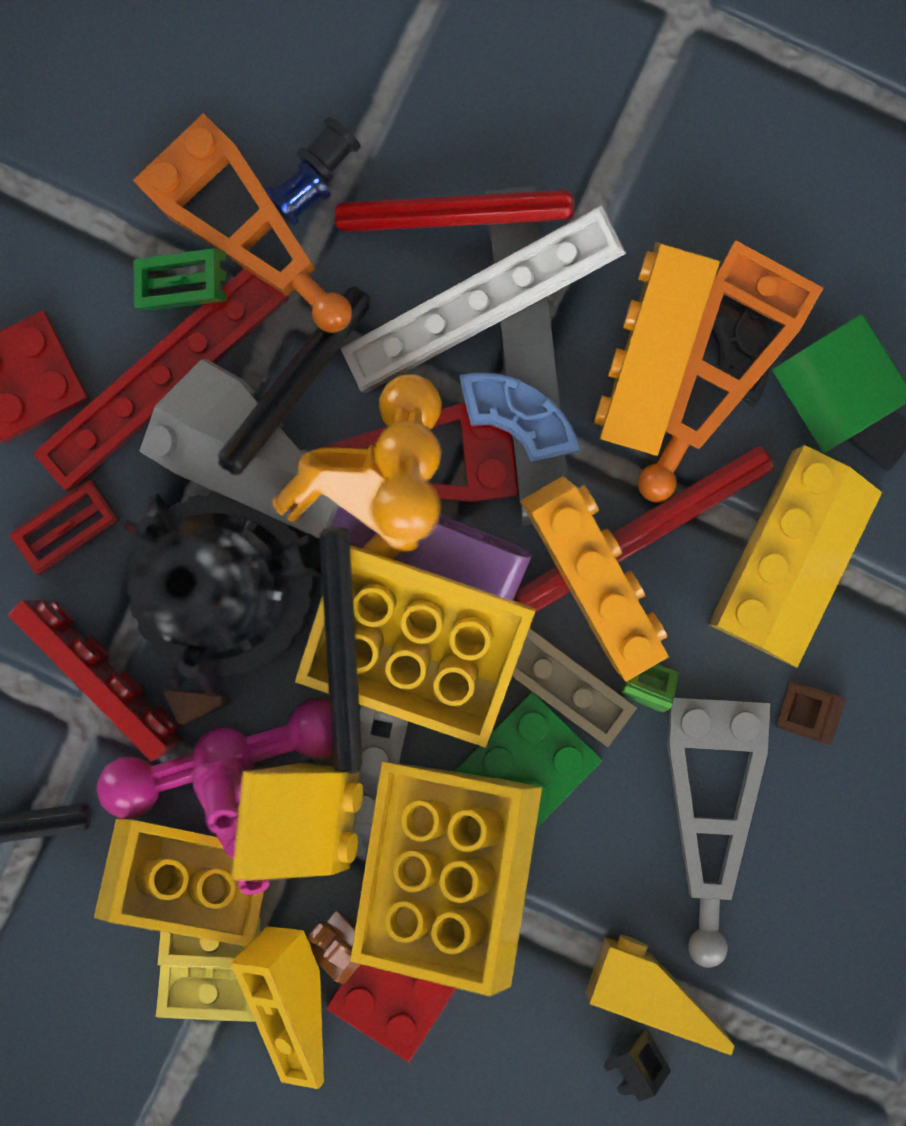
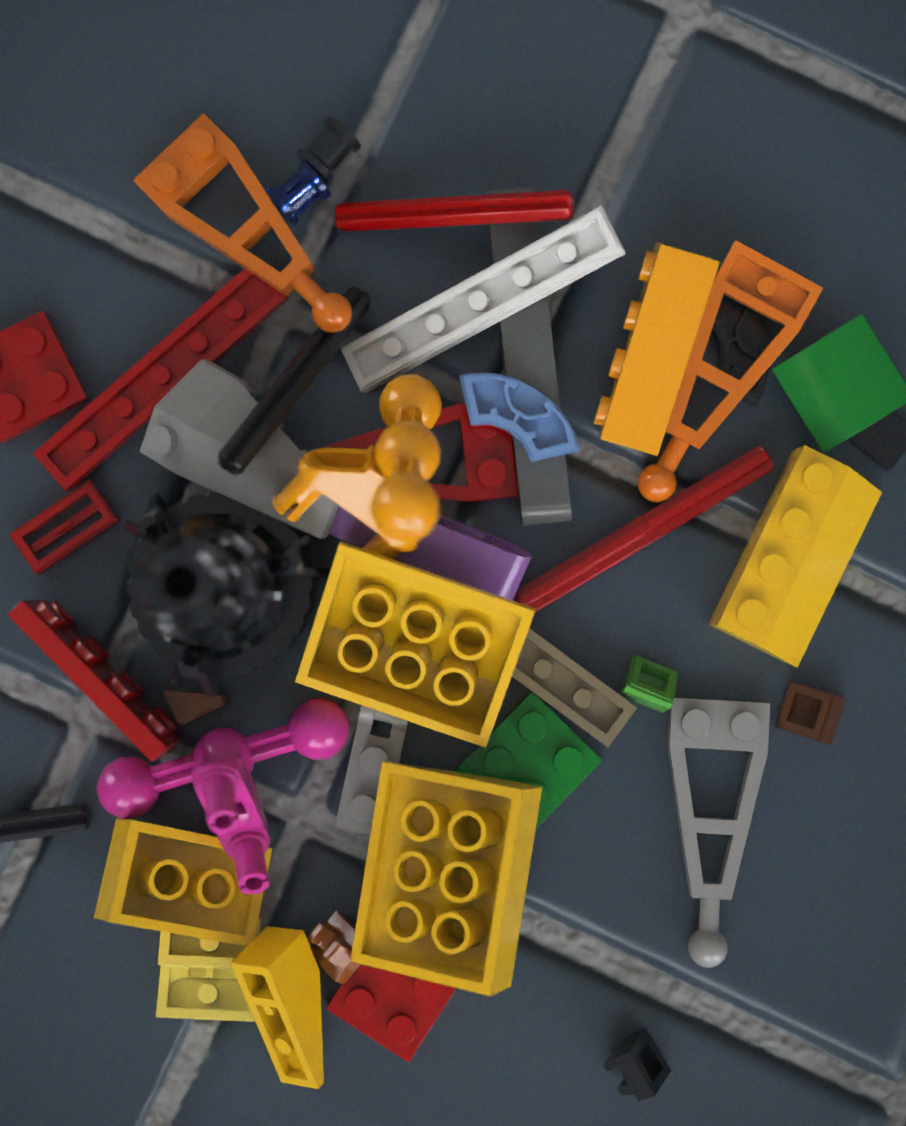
(212, 279): green tile -> none
(296, 822): yellow slope -> none
(341, 649): black axle -> none
(595, 578): light orange brick -> none
(641, 989): yellow slope -> none

